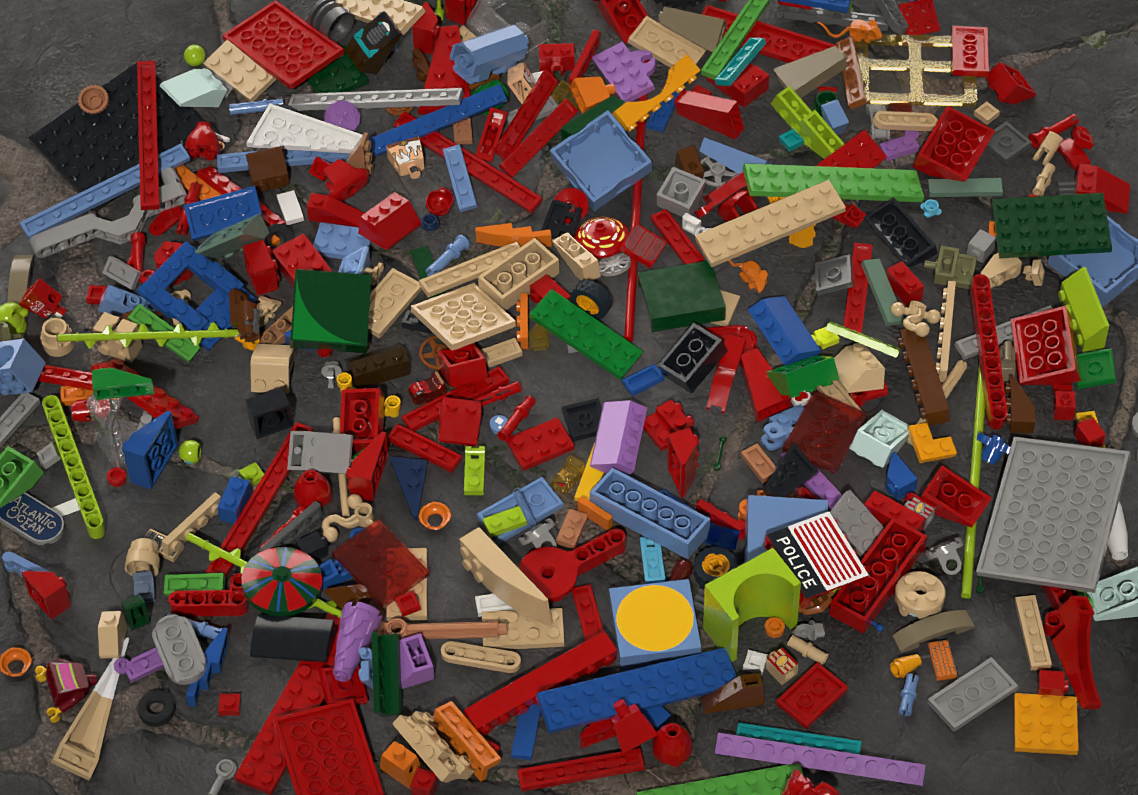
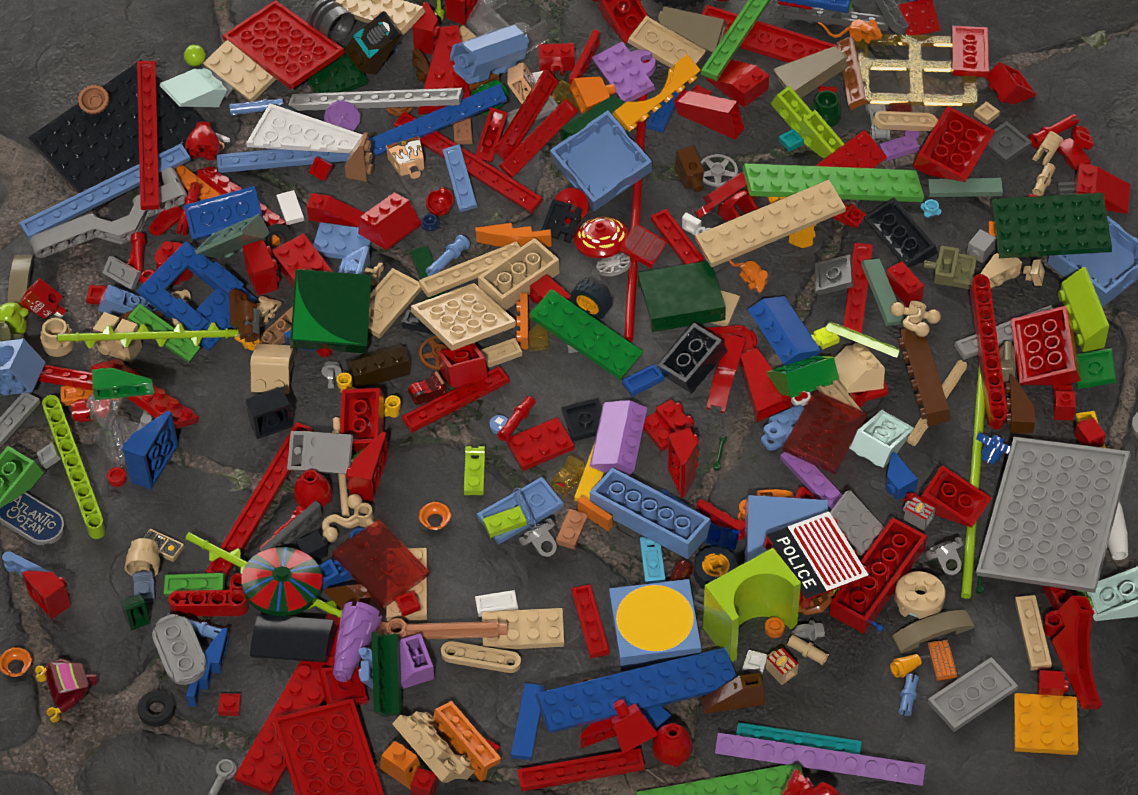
(67, 507): white sticker -> none
(83, 740): tan plate -> none
(111, 634): tan slope -> none
(140, 665): medium lavender hinge -> none
(190, 452): lime piece -> none
(191, 524): tan plate -> none
(234, 499): blue brick -> none
(252, 473): lime plate -> none
(267, 169): reddish brown slope -> none
(344, 179): red piece -> none
(411, 477): dark blue wing -> none
(424, 448): red tile -> none
(459, 421): red slope -> none
(502, 576): tan slope -> none
(513, 389): red pin -> none
(559, 672): red brick -> none
(566, 565): red beam -> none
(579, 259): tan slope -> none
(680, 192): light grey slope -> none
(728, 156): medium blue wedge -> none
(740, 61): teal tile -> none
(759, 462): nougat plate -> none
(790, 474): black wing -> none
(811, 695): red plate -> none
(835, 116): medium blue slope -> none
(885, 508): red brick -> none
(926, 447): light orange plate -> none
(946, 325): tan plate -> none

